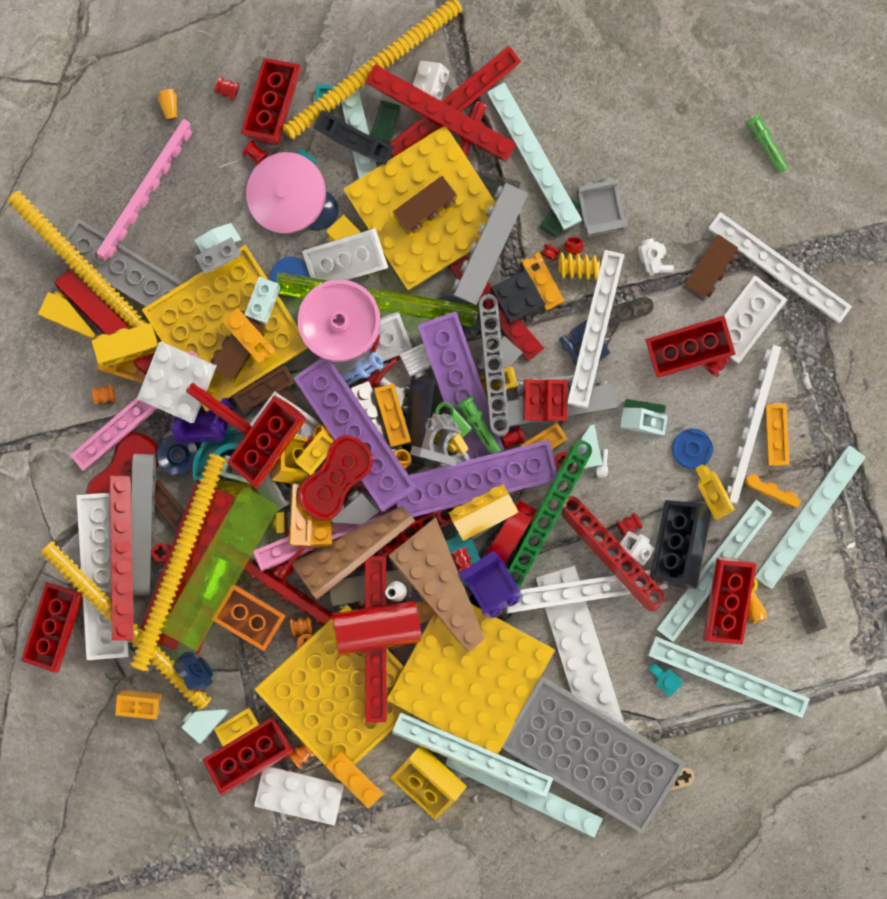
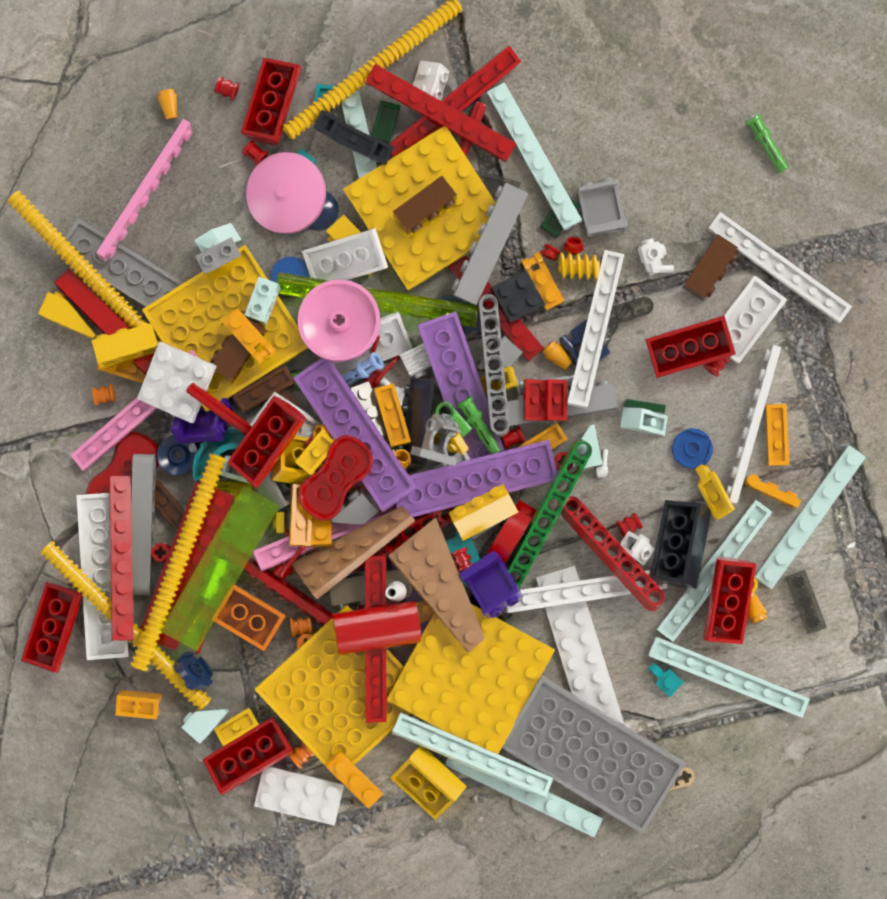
(557, 355): none -> light orange cone

